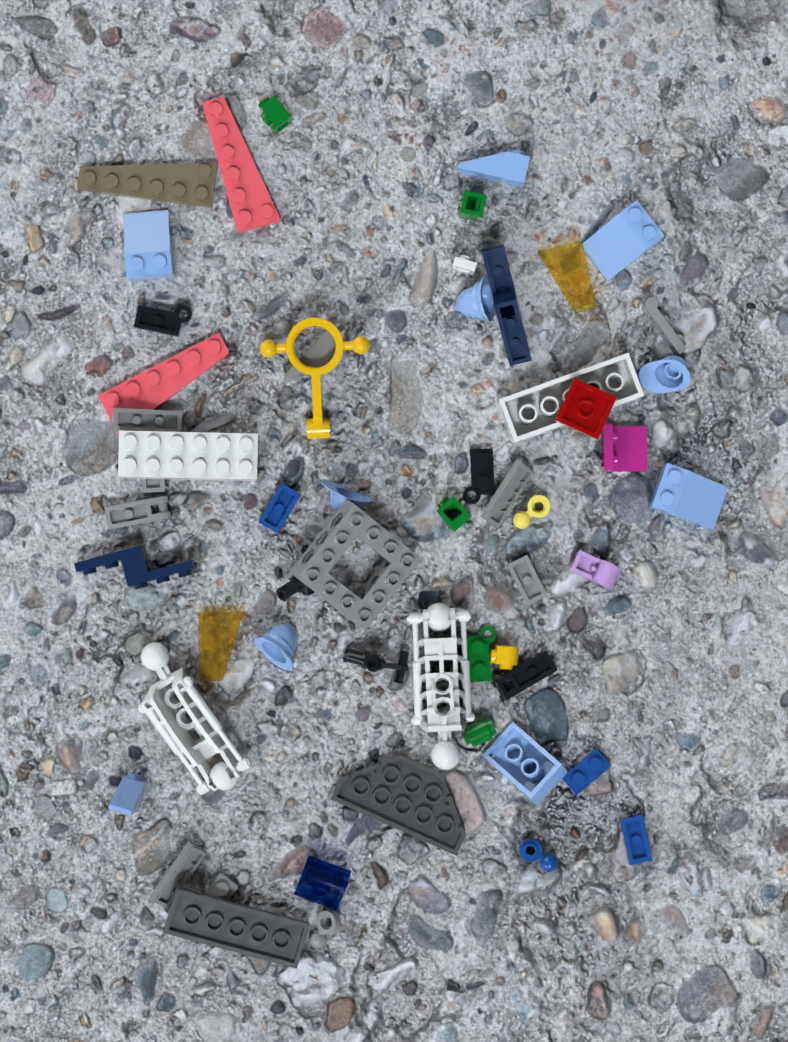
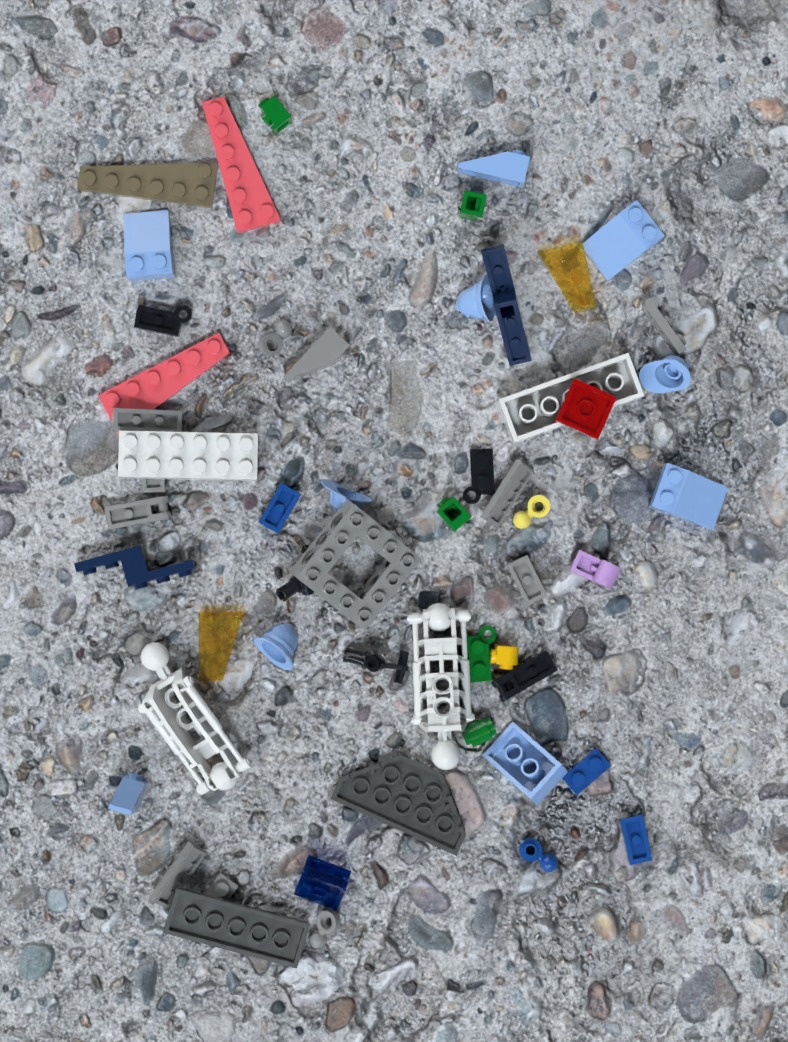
(317, 426): yellow piece -> none
(464, 264): white plate -> none
(624, 448): dark pink bracket -> none

